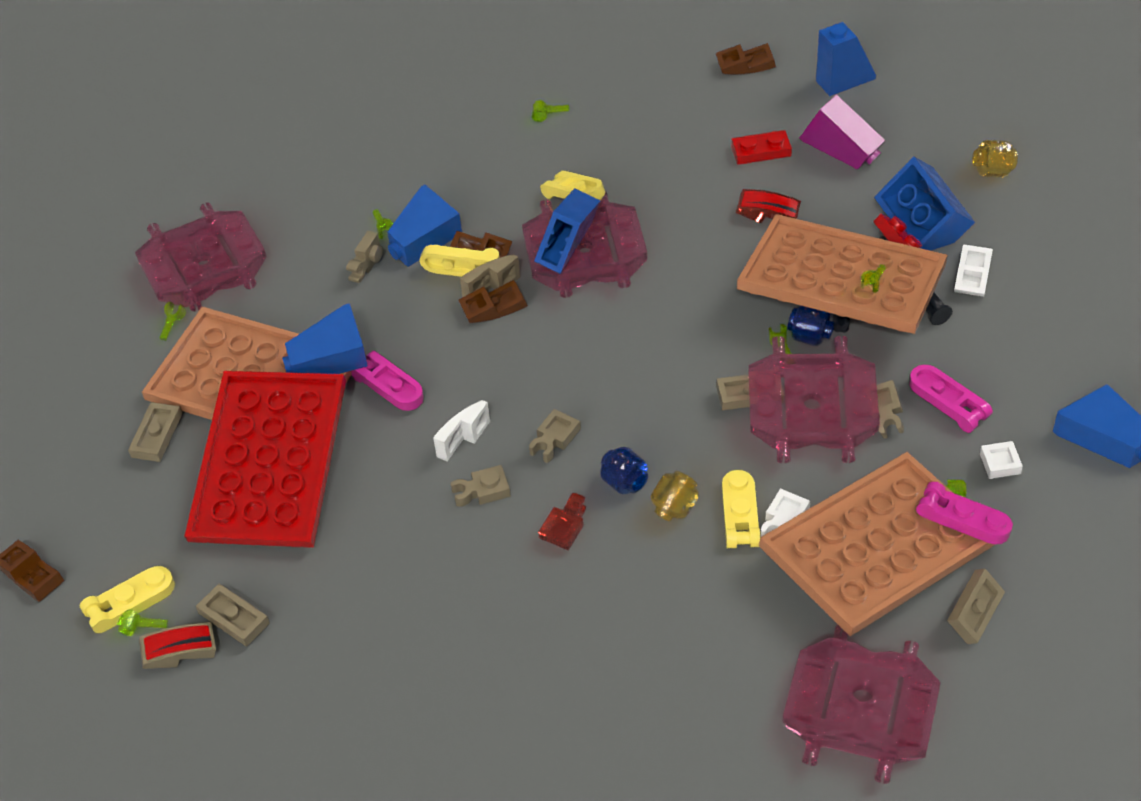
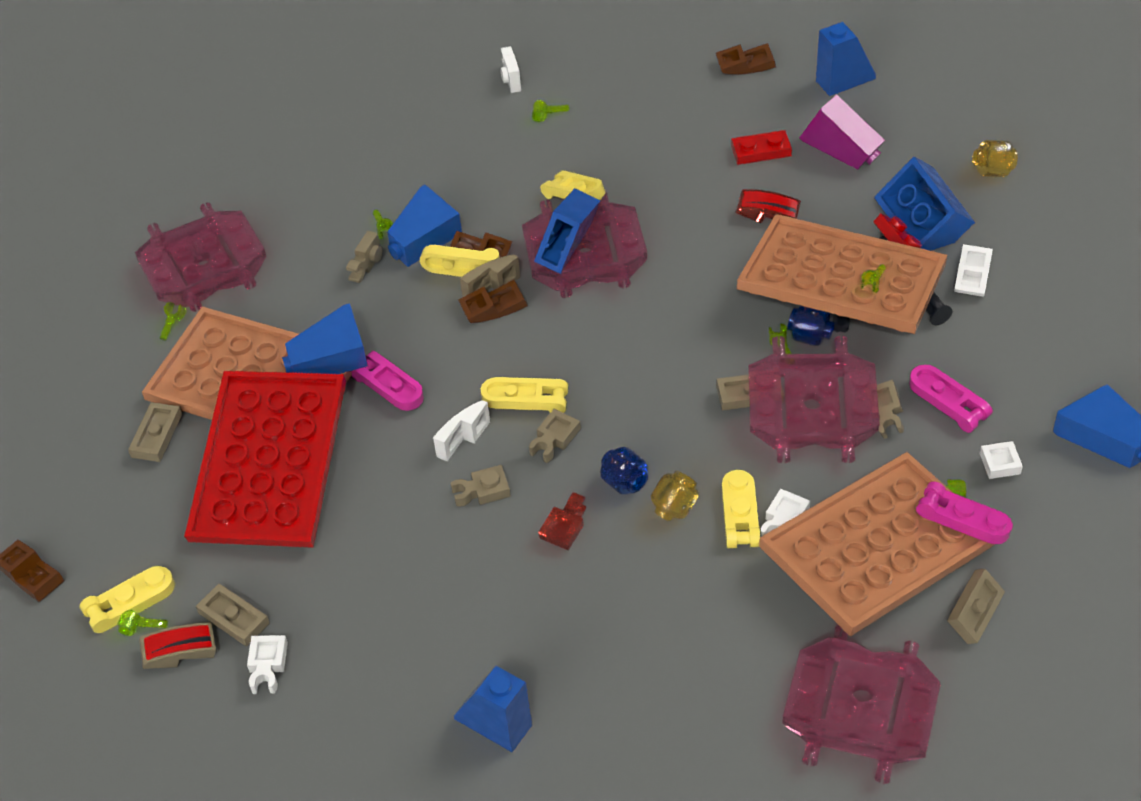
(265, 657): none -> white plate
(498, 709): none -> blue slope
(510, 70): none -> white plate
(525, 393): none -> light yellow plate

